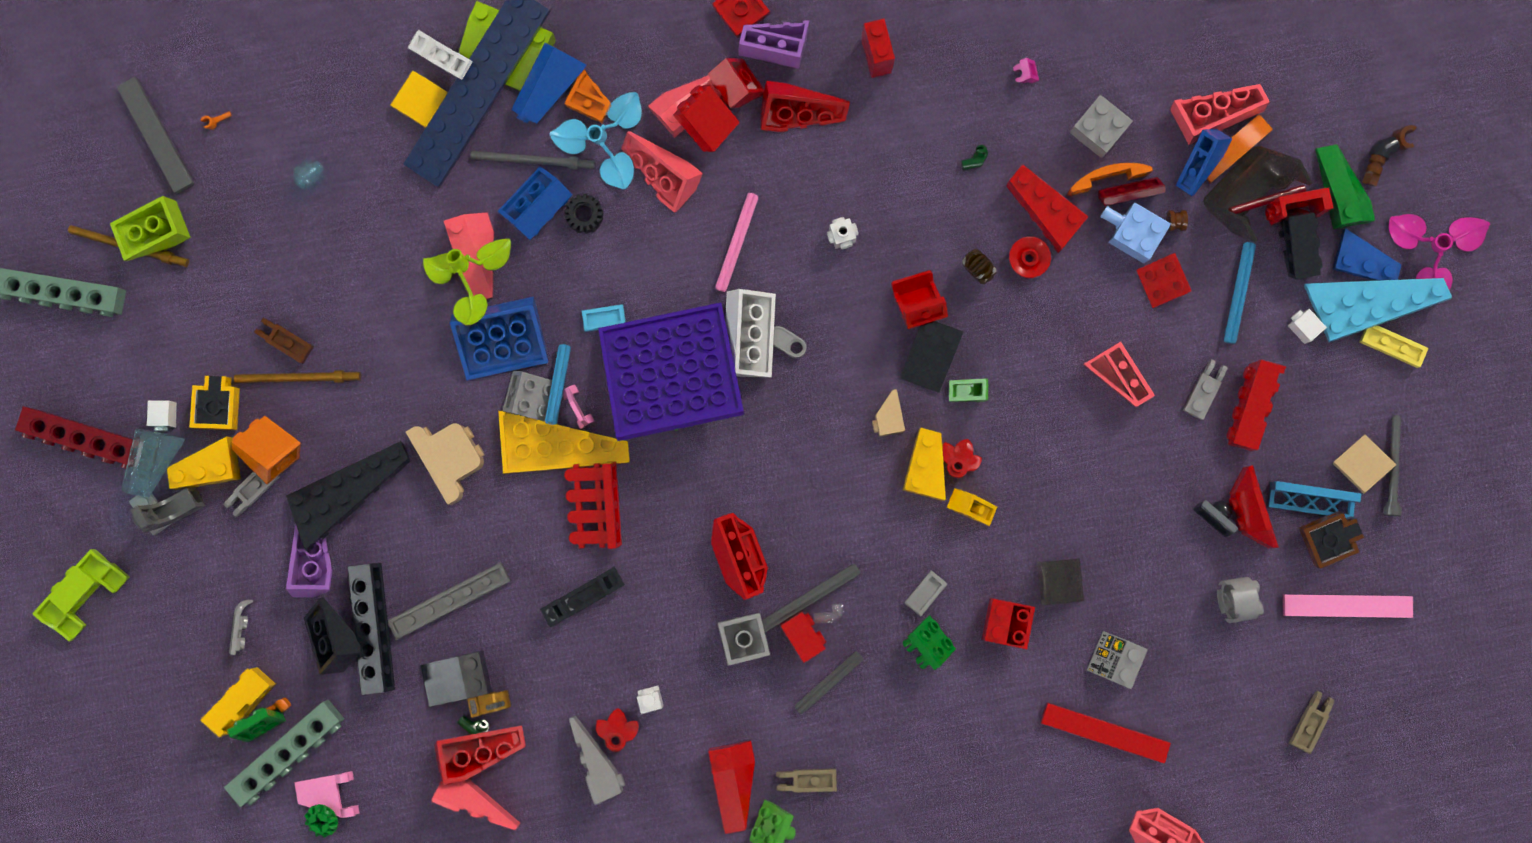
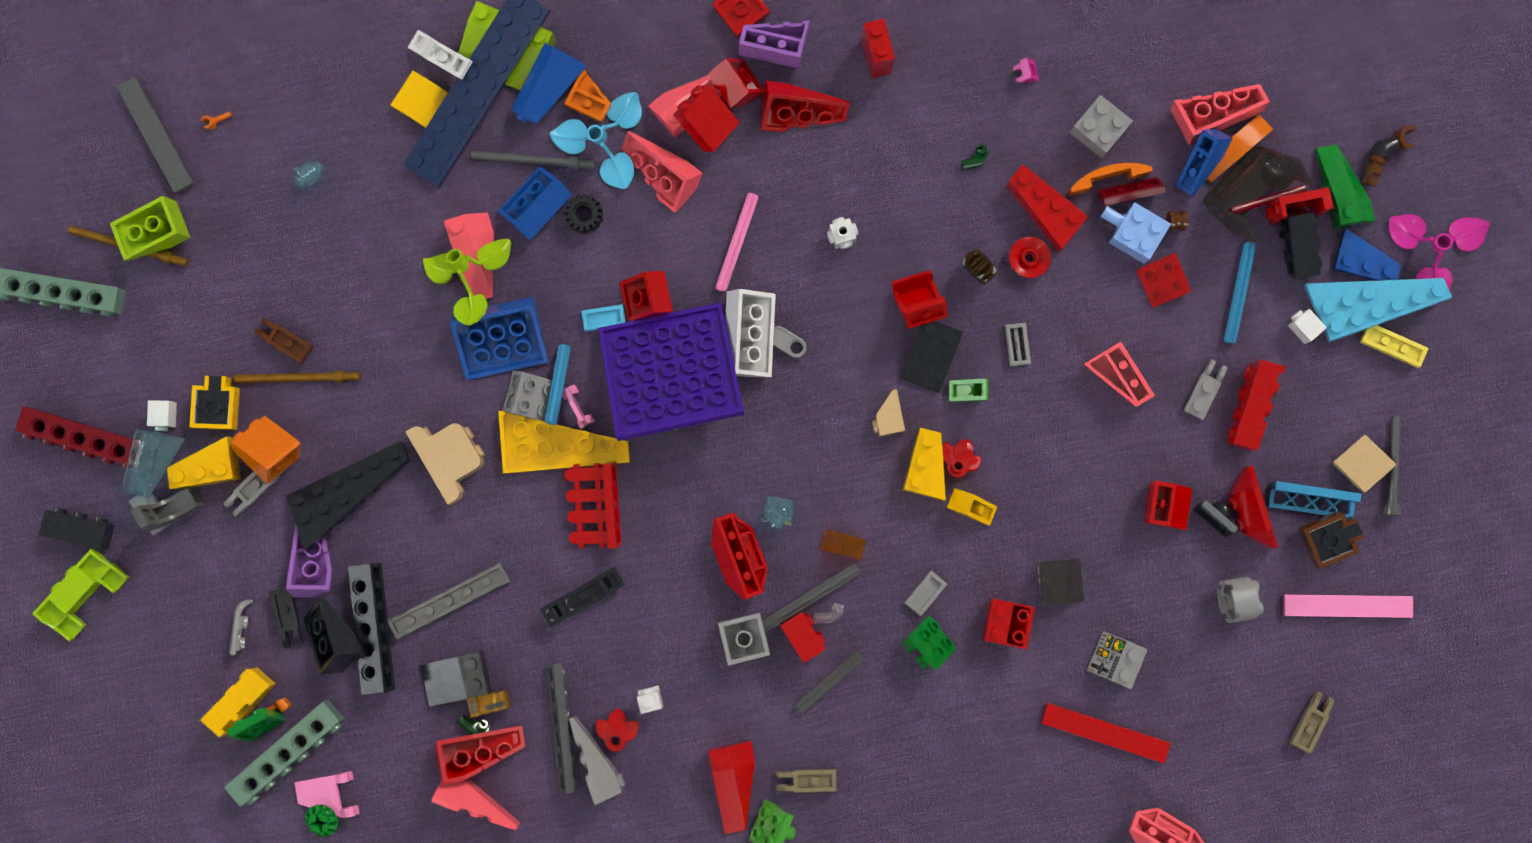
(77, 528): none -> black brick
(286, 616): none -> black hinge
(560, 721): none -> dark grey plate
(645, 295): none -> red slope
(778, 511): none -> clear light blue brick
(843, 544): none -> clear orange slope
(1019, 362): none -> light grey tile
(1167, 505): none -> red slope

